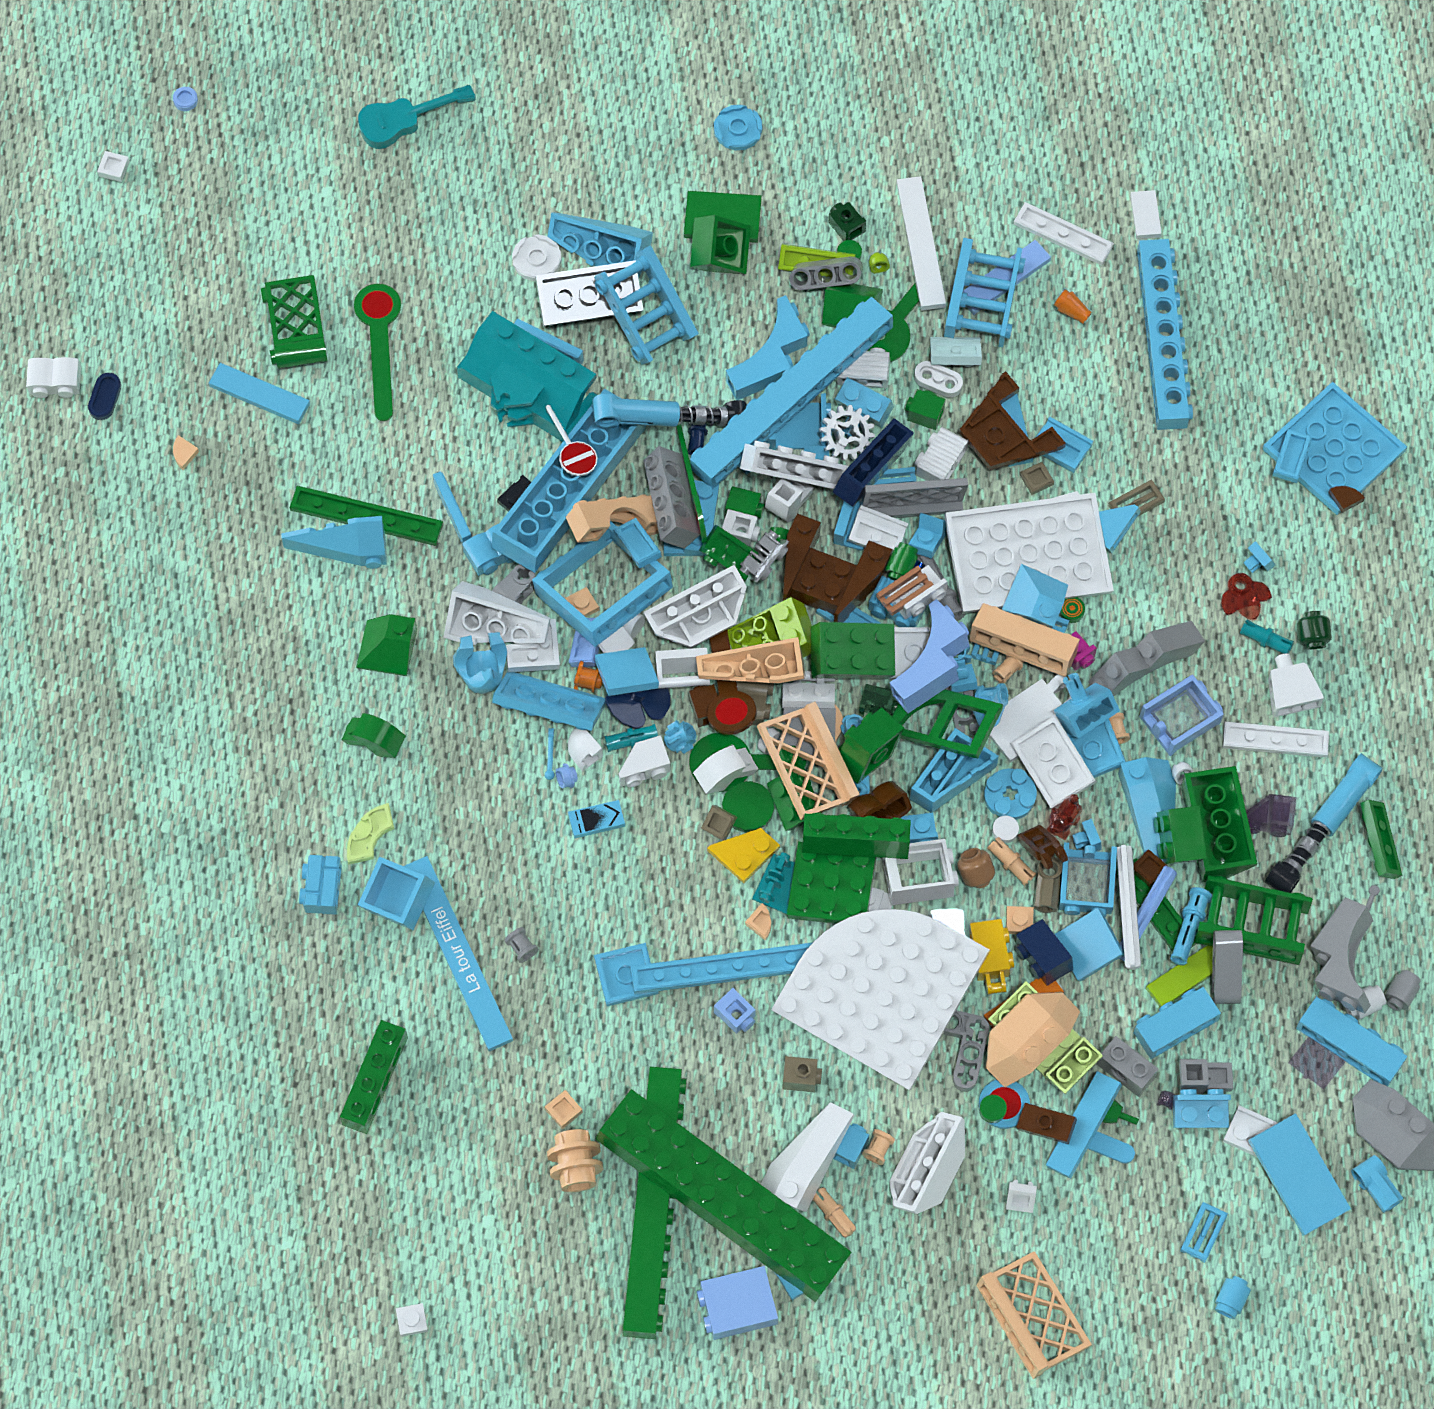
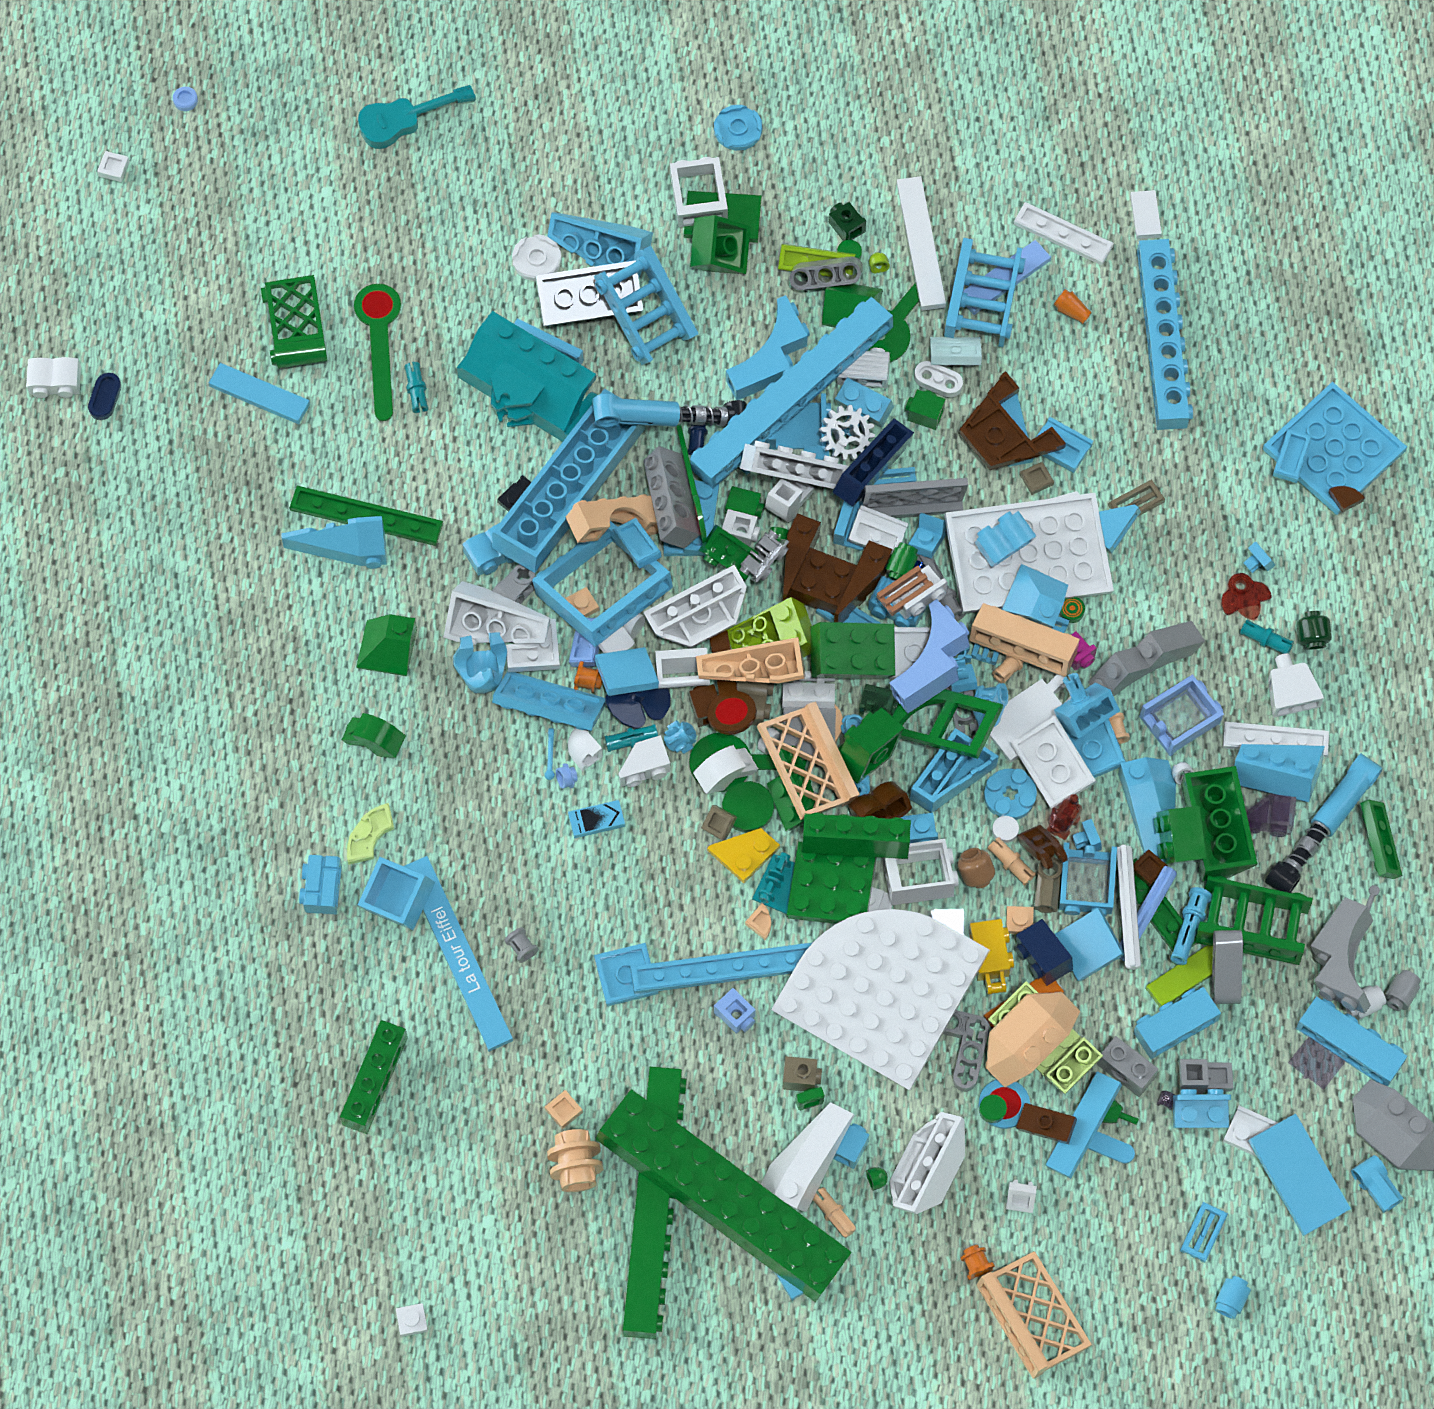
(183, 452): light nougat tile -> none
(416, 387): none -> teal pin
(451, 507): medium azure tile -> none
(576, 457): piece -> none
(686, 168): none -> white window
(737, 1303): light blue brick -> none
(810, 1098): none -> green tile
(876, 1177): none -> green hinge
(878, 1147): light nougat bush -> none
(942, 455): white brick -> none
(976, 1261): none -> orange brick
(1005, 538): none -> medium azure brick
(1280, 768): none -> medium azure wedge

